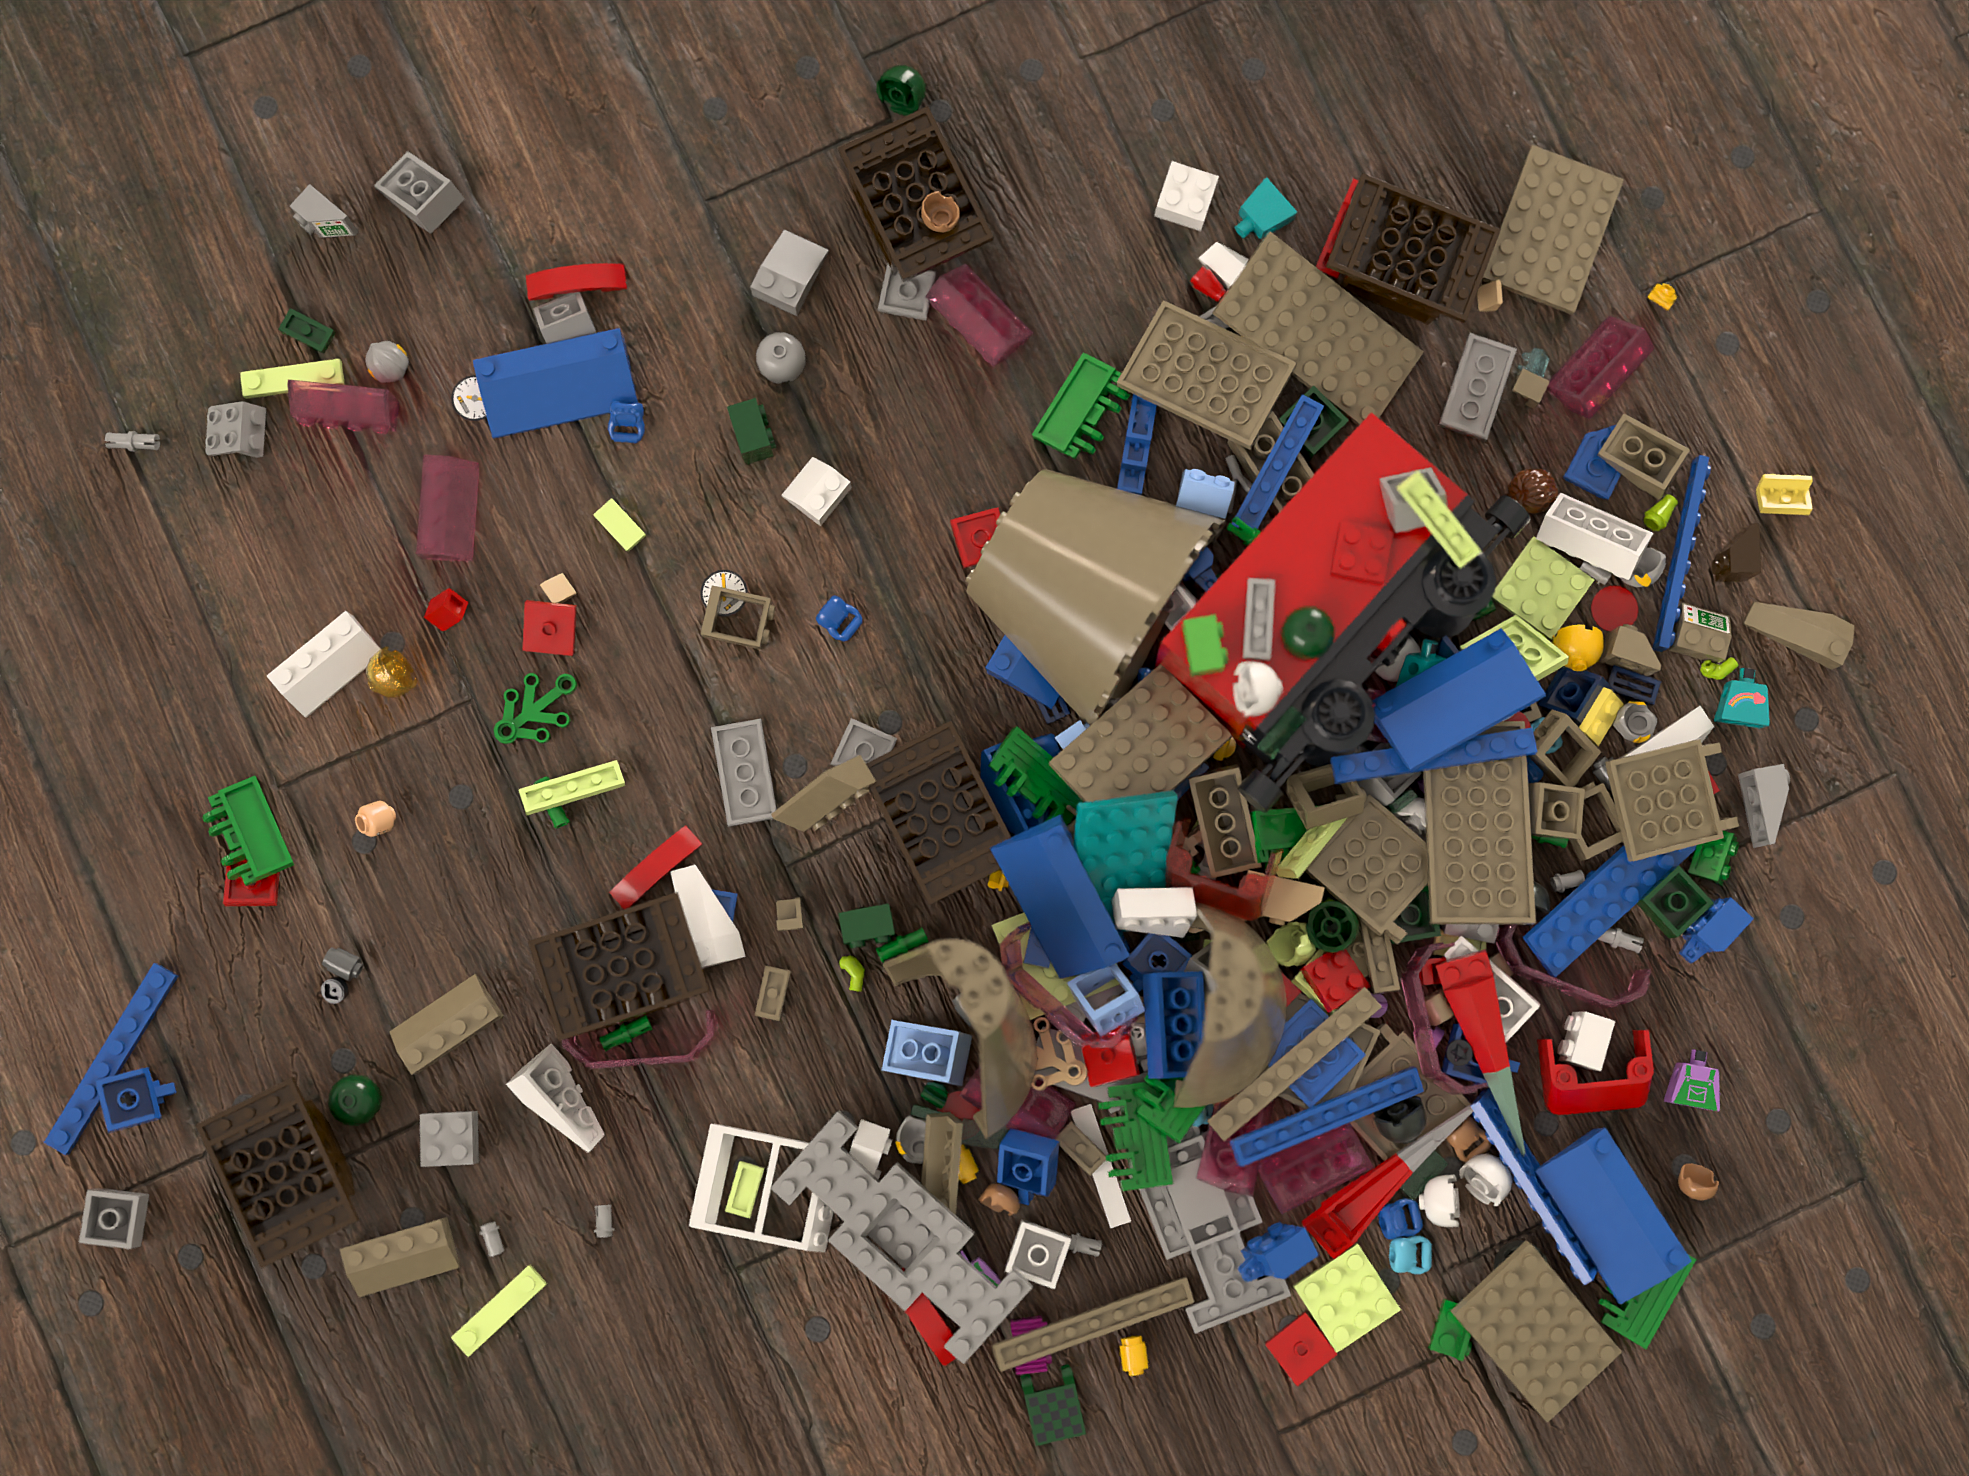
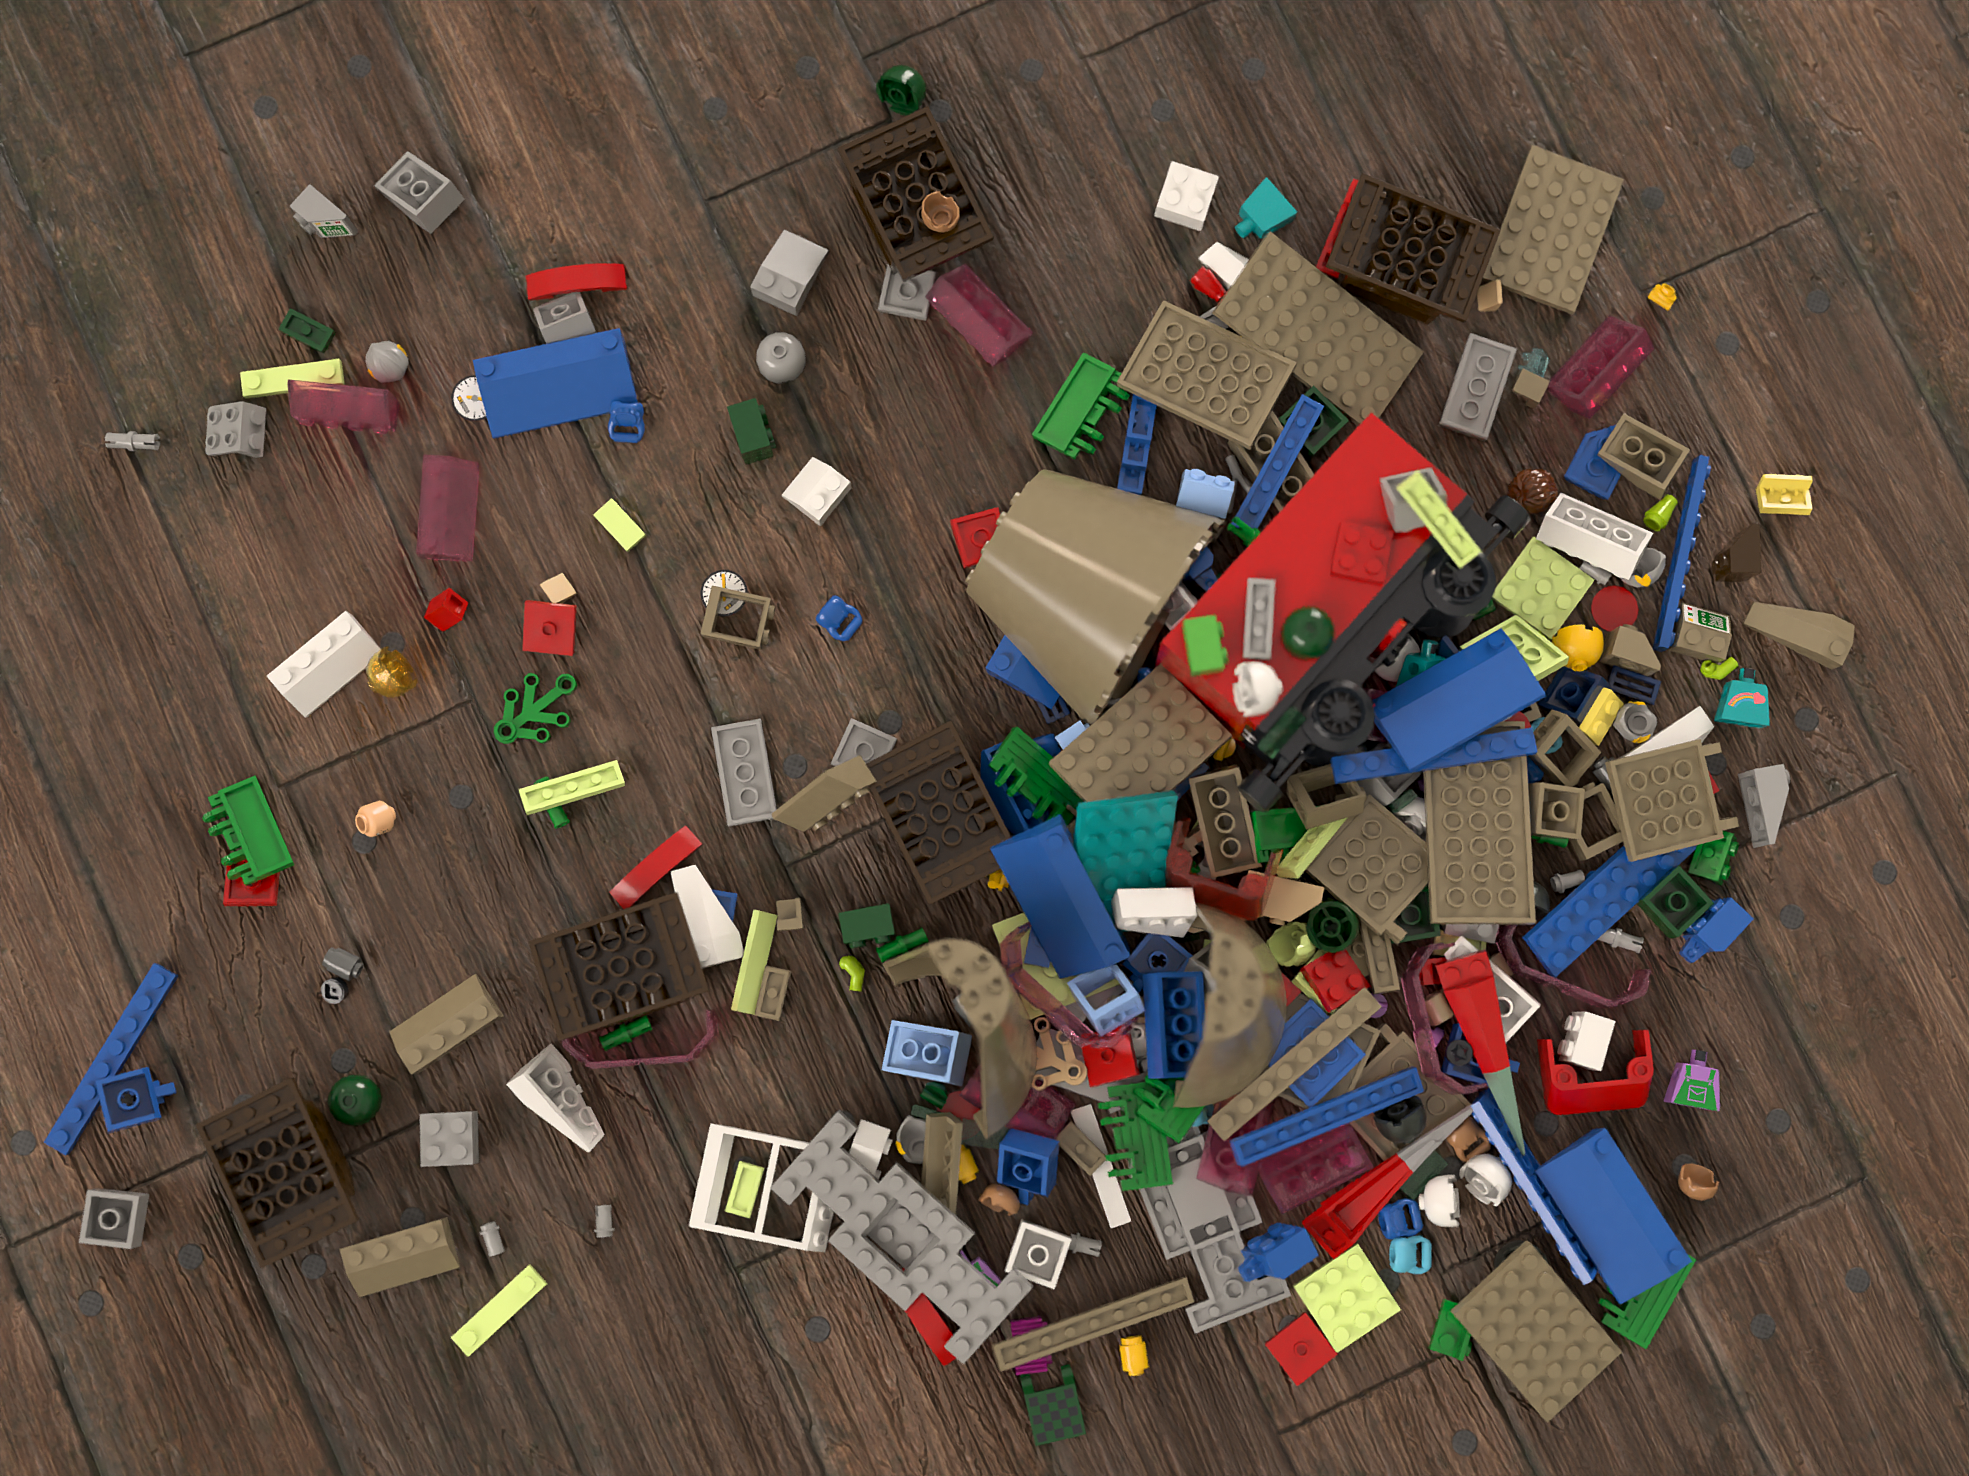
(754, 962): none -> yellowish green tile

